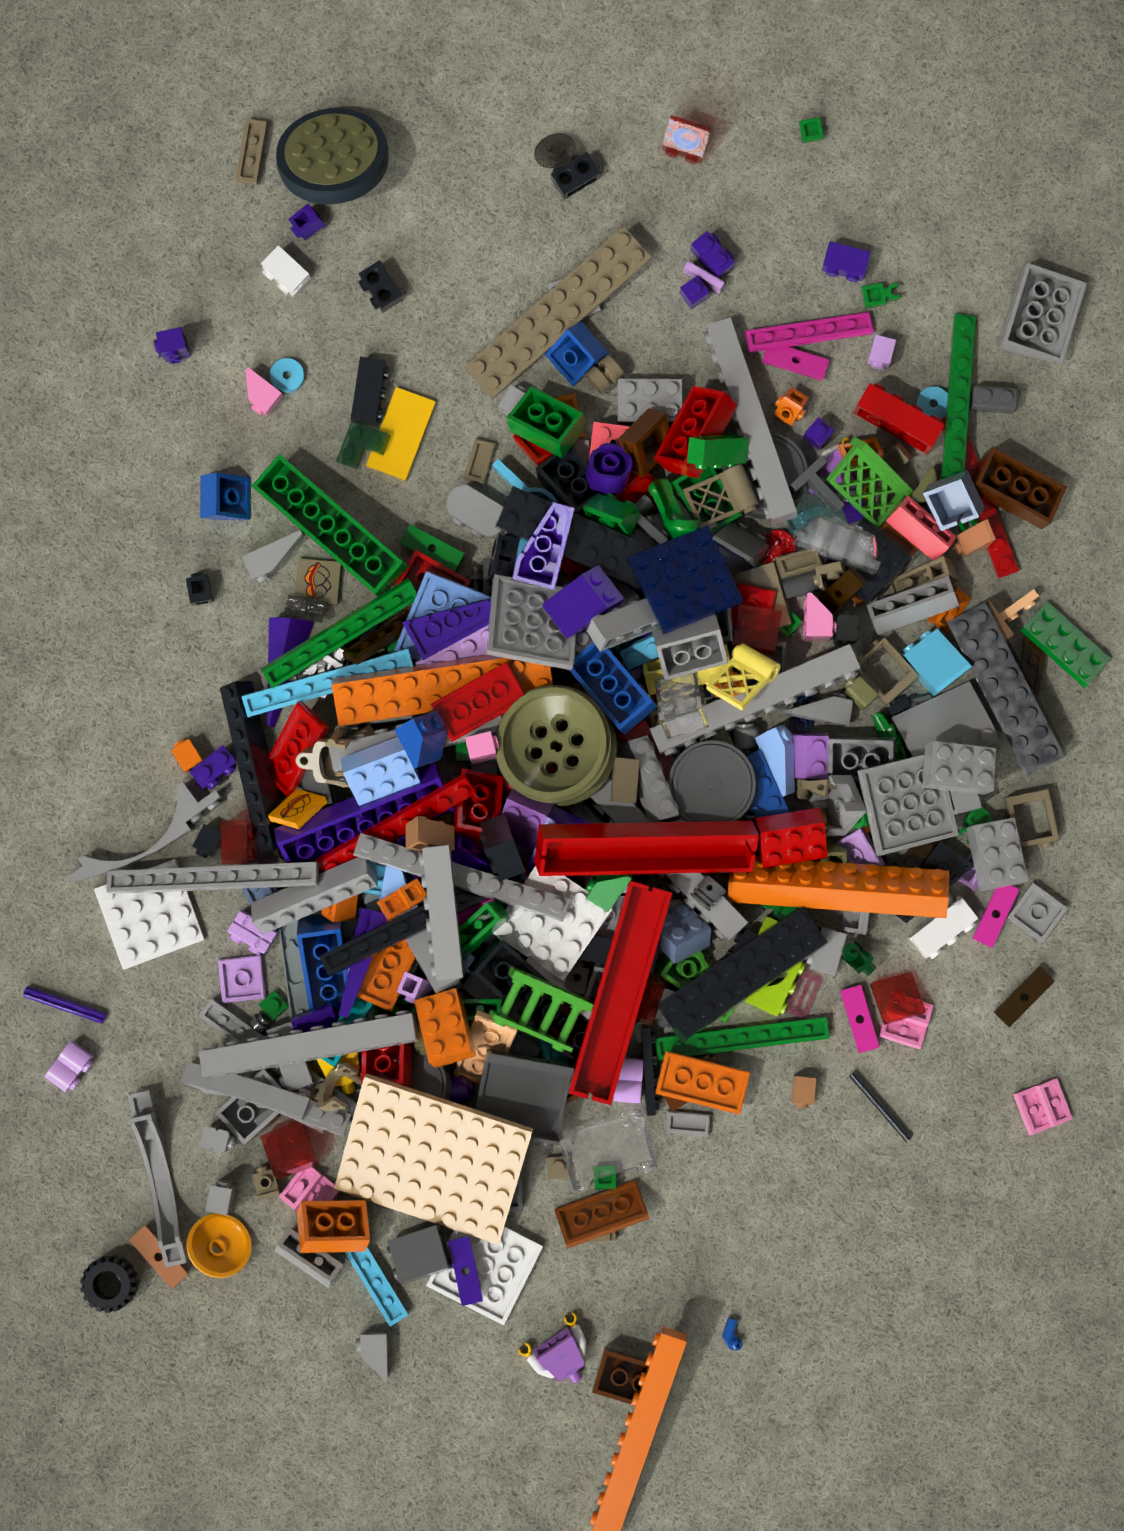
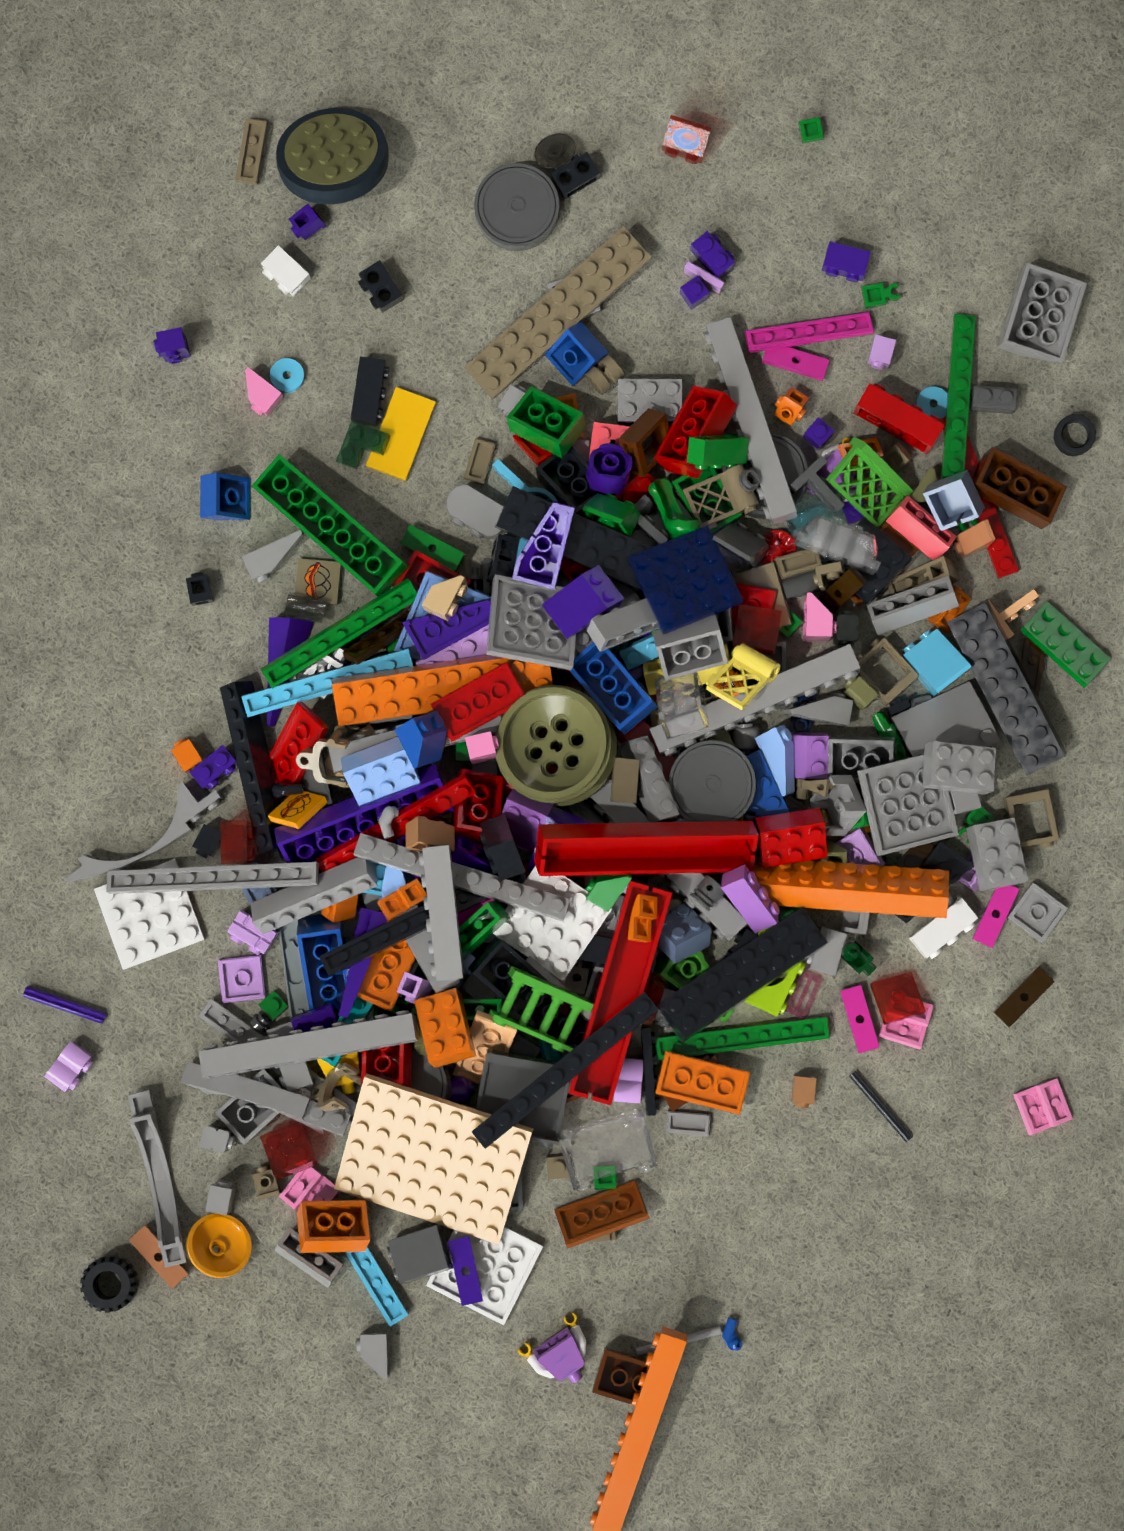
(282, 789): none -> black arm
(386, 819): none -> light grey arm
(444, 596): none -> tan slope
(516, 207): none -> dark grey brick
(564, 1070): none -> black plate
(640, 921): none -> orange slope
(699, 1335): none -> light grey bar
(750, 898): none -> medium lavender brick
(752, 477): none -> dark grey plate
(1086, 423): none -> black tyre

